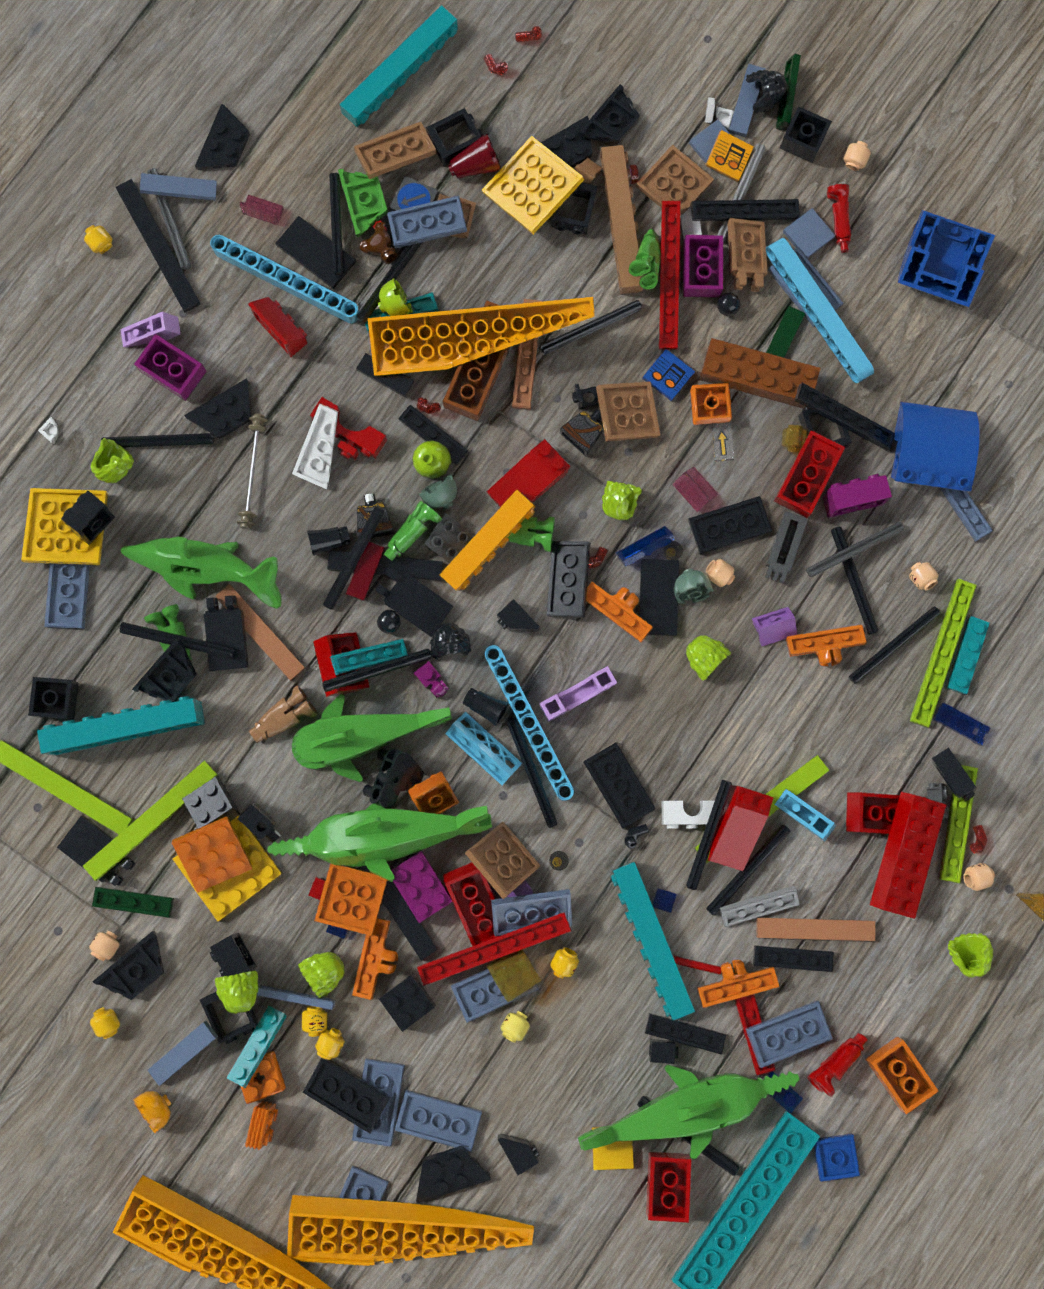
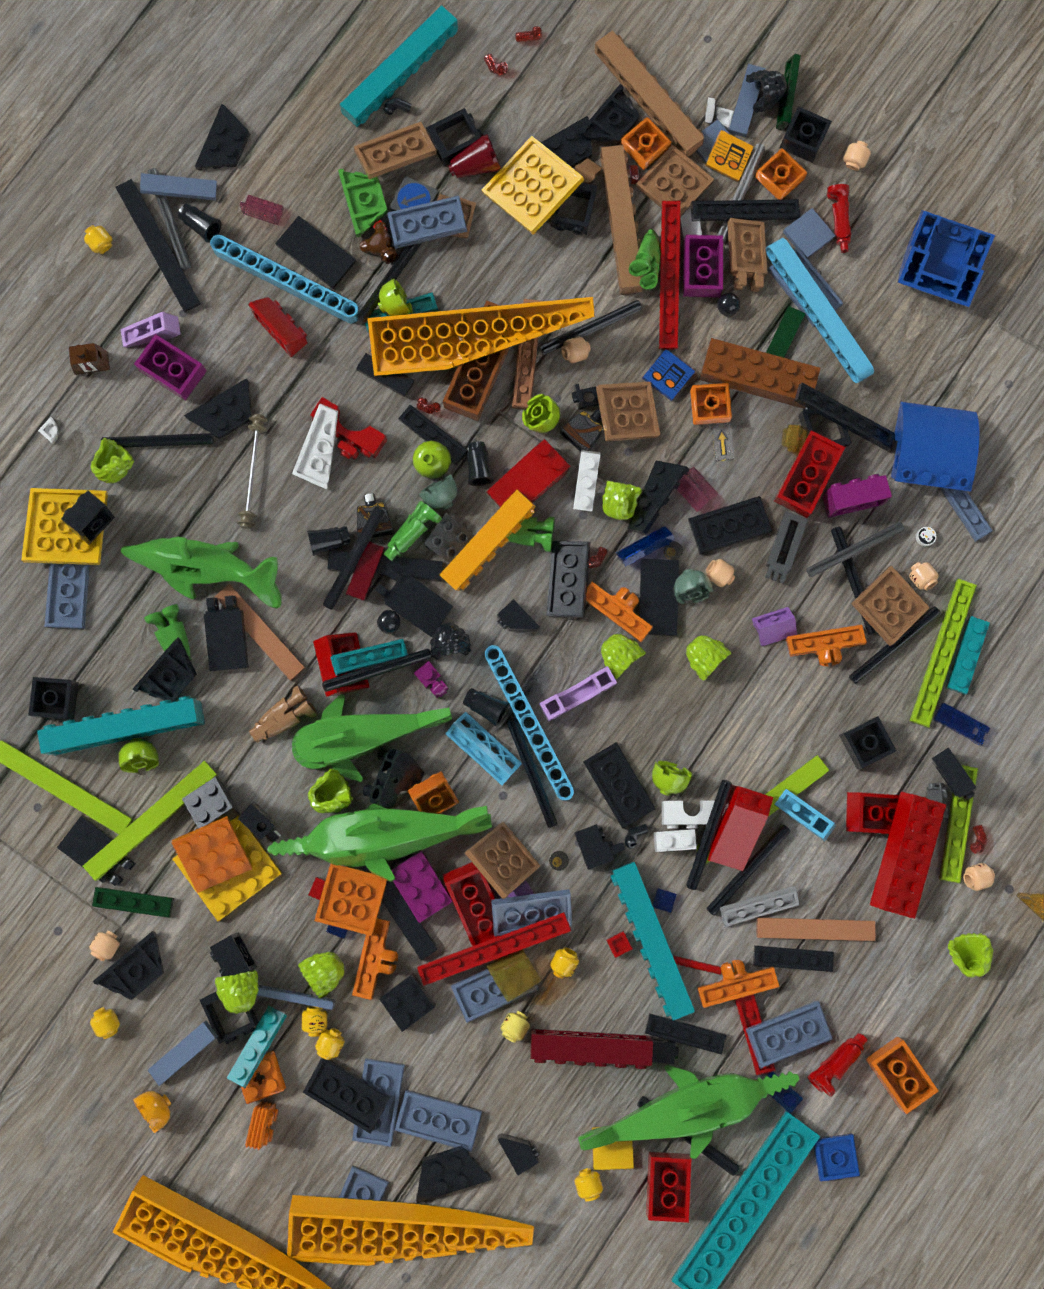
(86, 359): none -> reddish brown torso
(138, 755): none -> lime cylinder
(168, 638): black axle -> none
(200, 222): none -> black plant
(330, 793): none -> lime hair
(336, 224): black axle -> none
(396, 103): none -> black arm
(478, 465): none -> black plant
(541, 414): none -> lime cylinder
(575, 350): none -> light nougat head
(586, 480): none -> white arch
(588, 1184): none -> yellow head
(591, 1047): none -> dark red brick
(593, 849): none -> black hinge
(619, 944): none -> red plate
(620, 653): none -> lime hair
(645, 133): none -> orange brick
(648, 93): none -> medium nougat brick
(659, 486): none -> black wing
(670, 778): none -> lime cylinder
(674, 840): none -> white brick
(781, 164): none -> orange brick
(867, 743): none -> black brick
(890, 605): none -> medium nougat plate
(926, 536): none -> white tile

